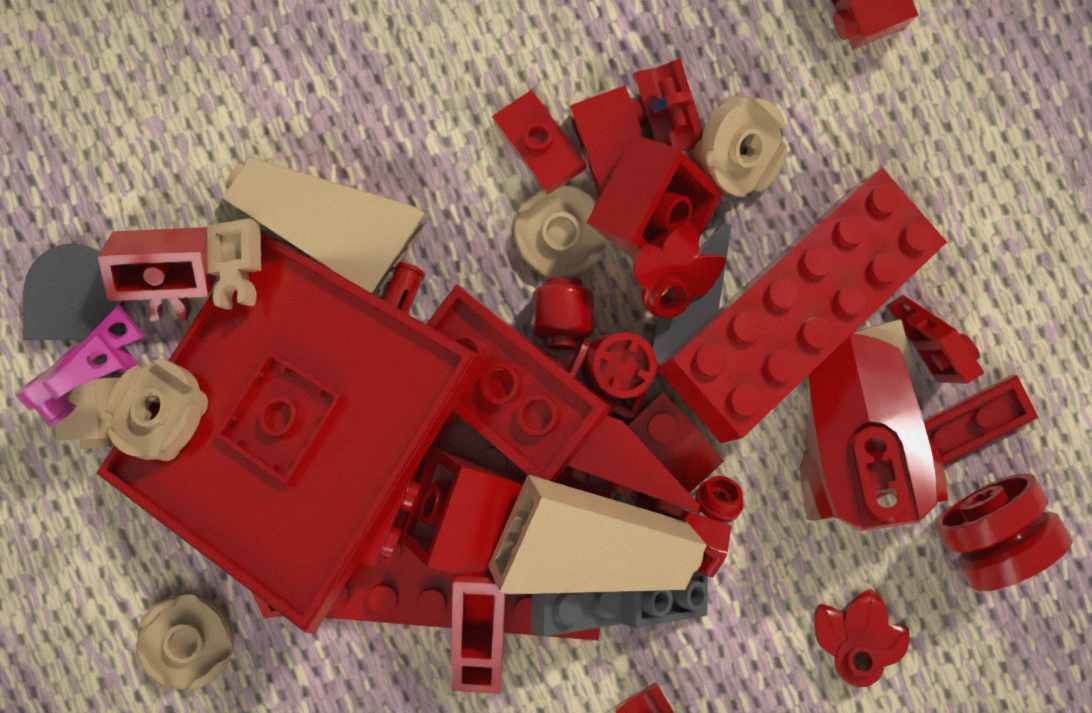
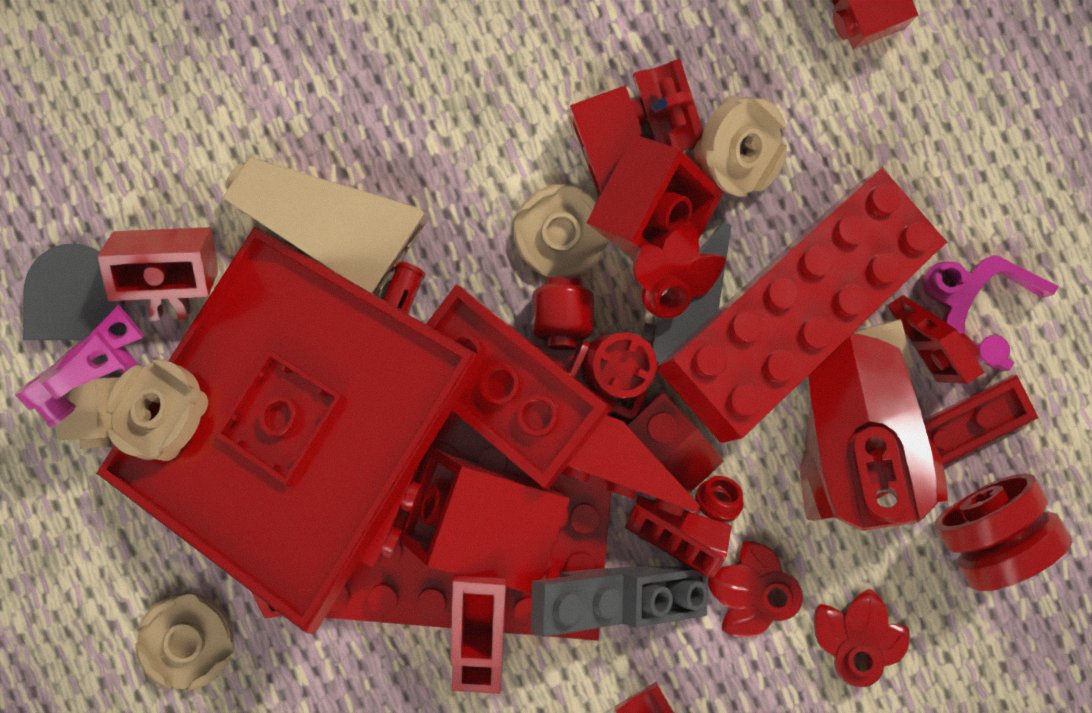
(231, 255): tan plate -> none
(539, 142): red plate -> none
(589, 543): tan slope -> none
(747, 589): none -> red plate
(964, 288): none -> dark pink piece

